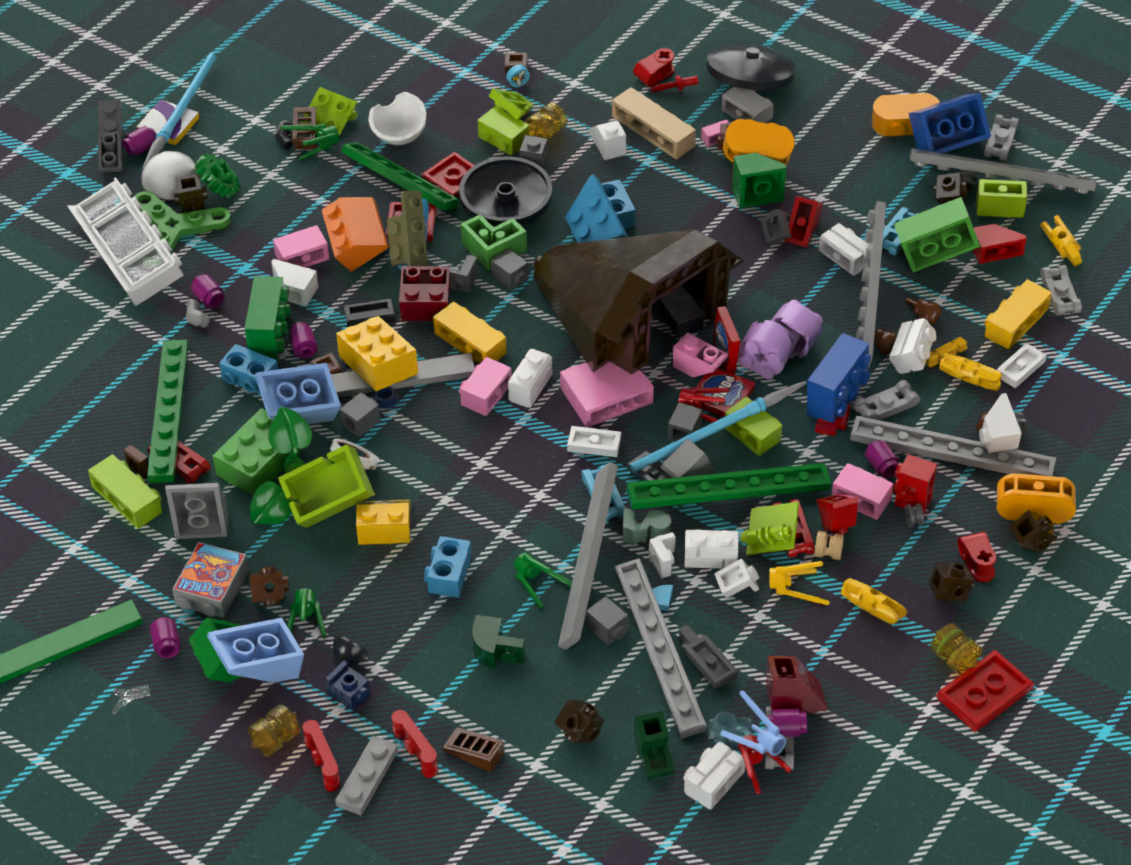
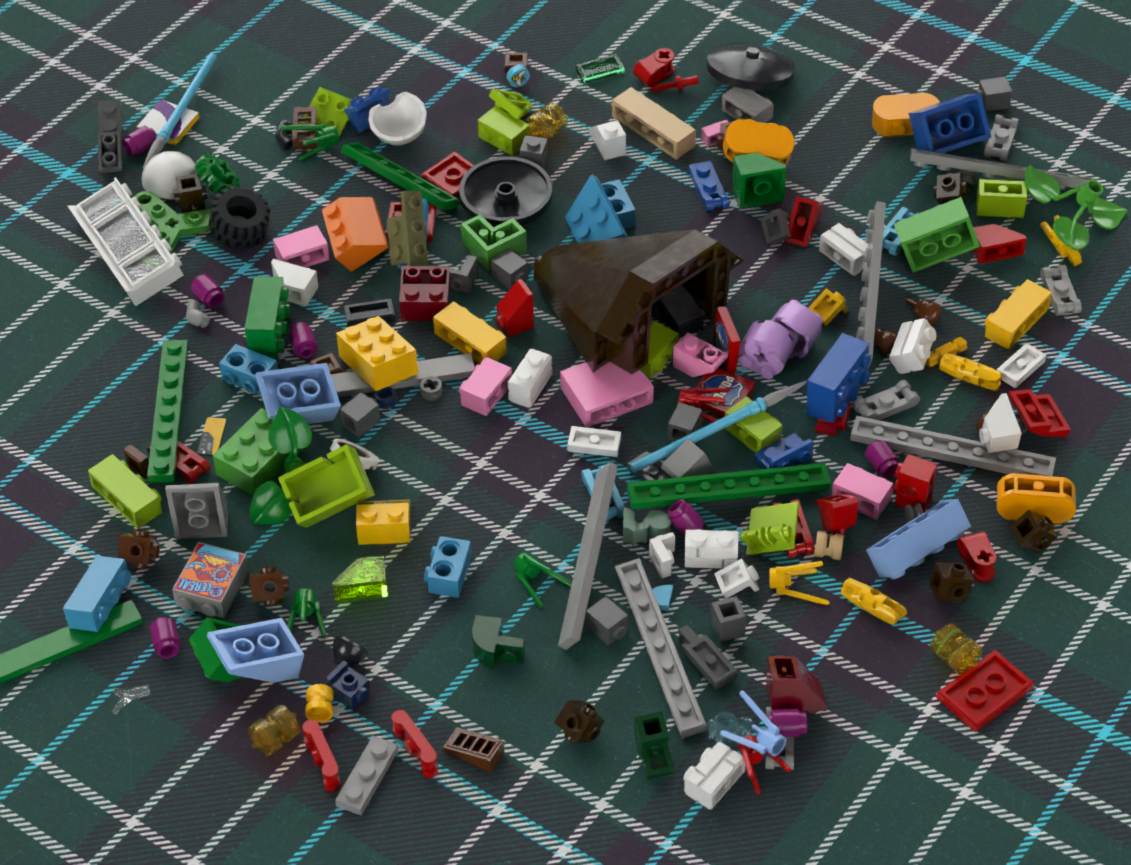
(97, 593): none -> dark azure brick
(138, 548): none -> reddish brown brick
(211, 435): none -> yellow sticker
(235, 231): none -> black tyre
(319, 703): none -> yellow wheel
(360, 107): none -> blue bracket
(361, 580): none -> clear neon green slope
(436, 385): none -> dark grey bush
(516, 310): none -> red slope
(600, 68): none -> clear green tile
(660, 348): none -> lime brick
(685, 517): none -> magenta brick
(708, 186): none -> blue plate
(728, 619): none -> dark grey brick
(785, 453): none -> blue bracket
(829, 305): none -> yellow bracket
(918, 539): none -> light blue brick
(995, 93): none -> dark grey brick
(1039, 413): none -> red slope
(1074, 235): none -> bright green plant

